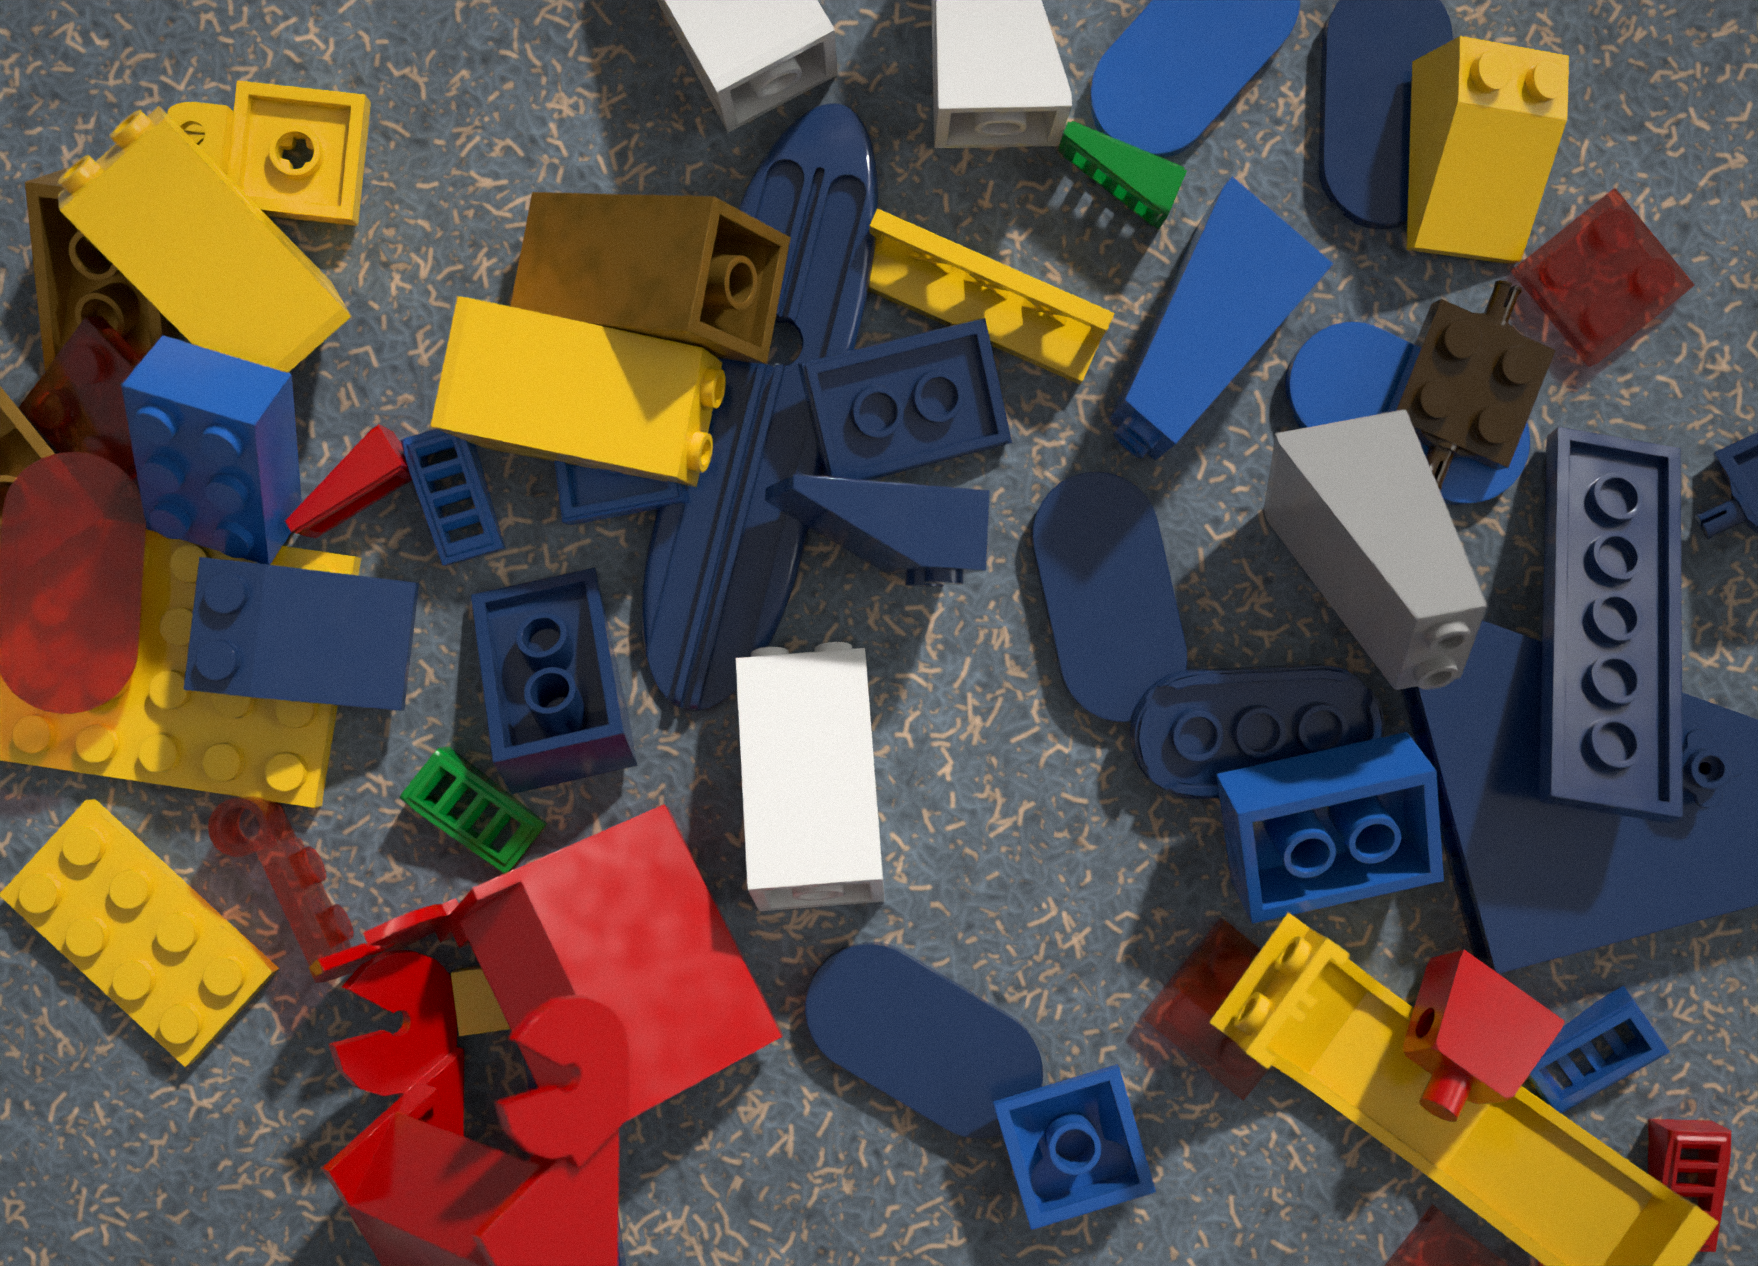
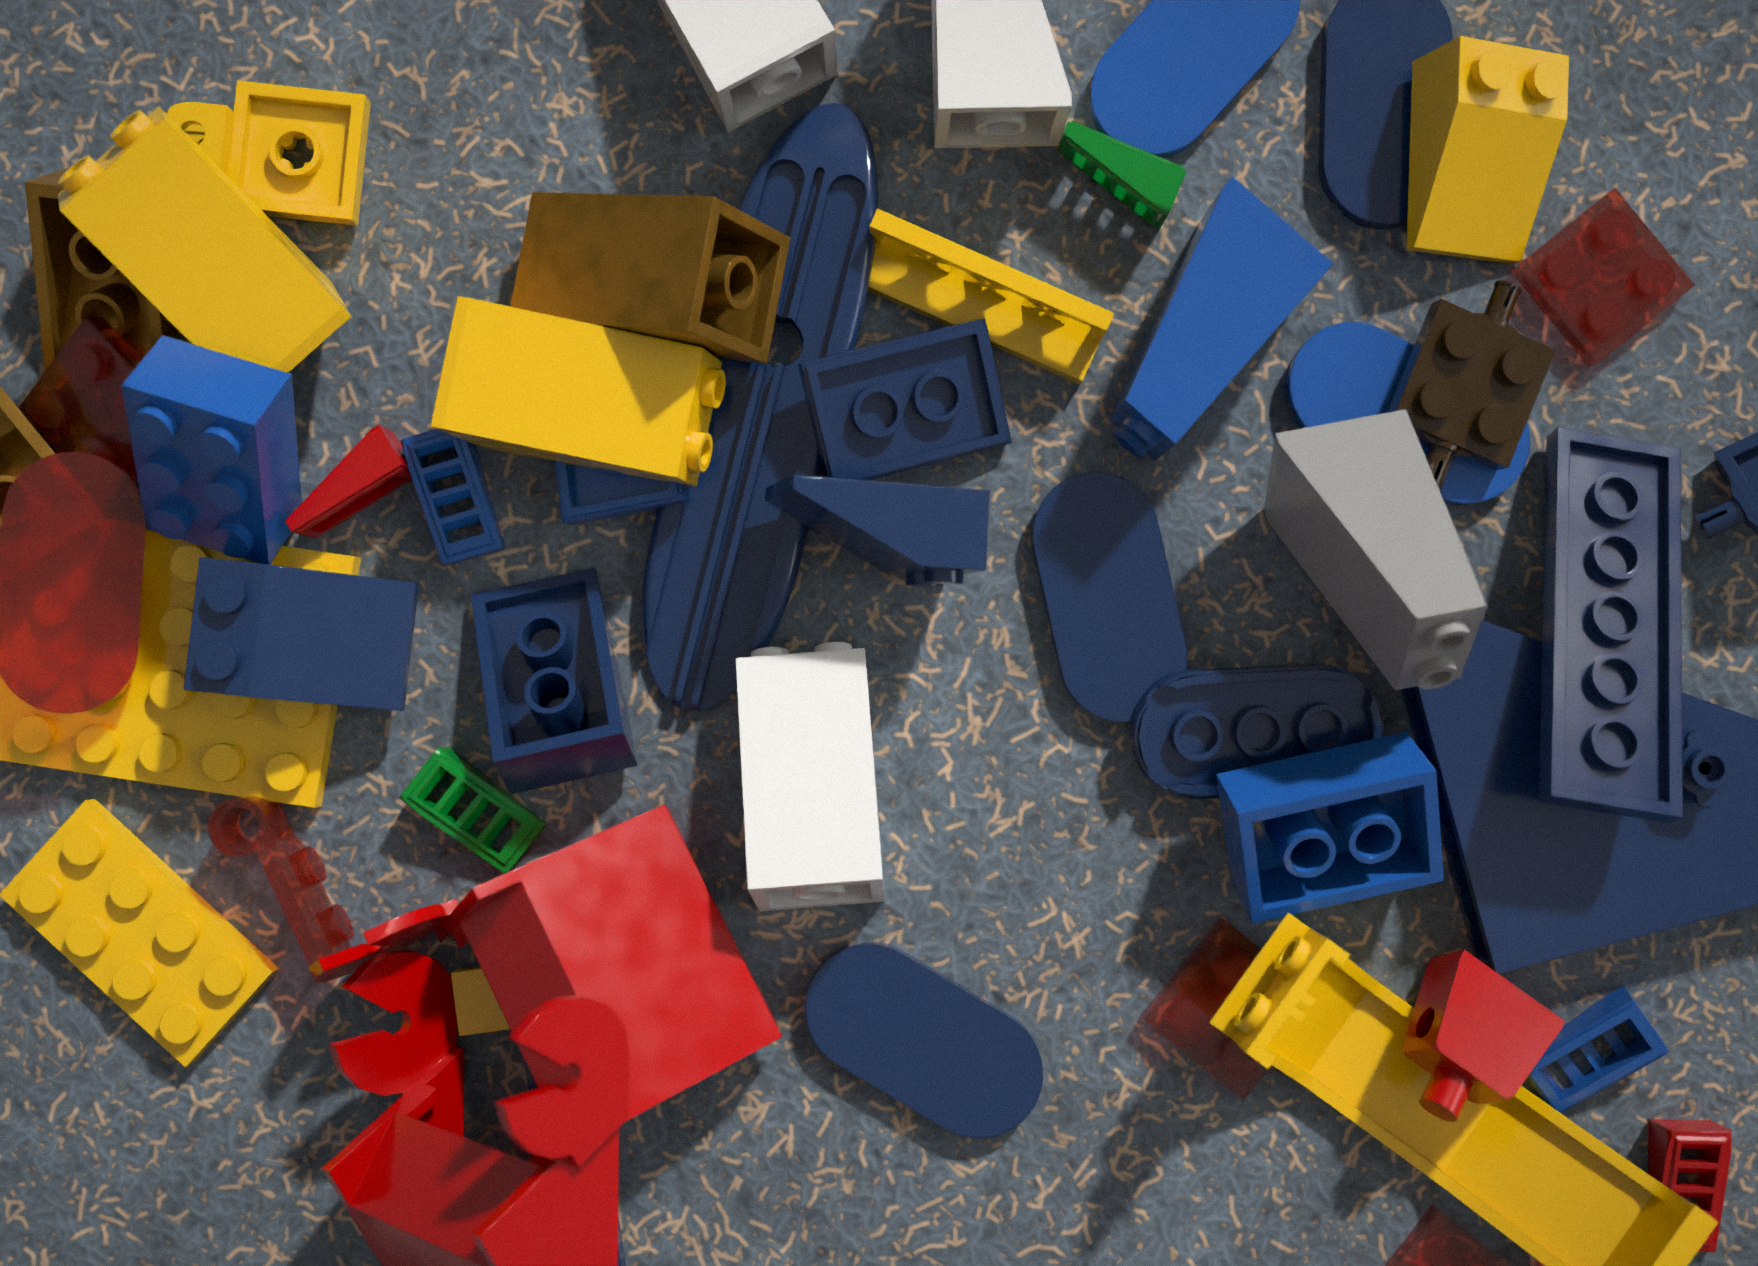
(1074, 1147): blue slope -> none

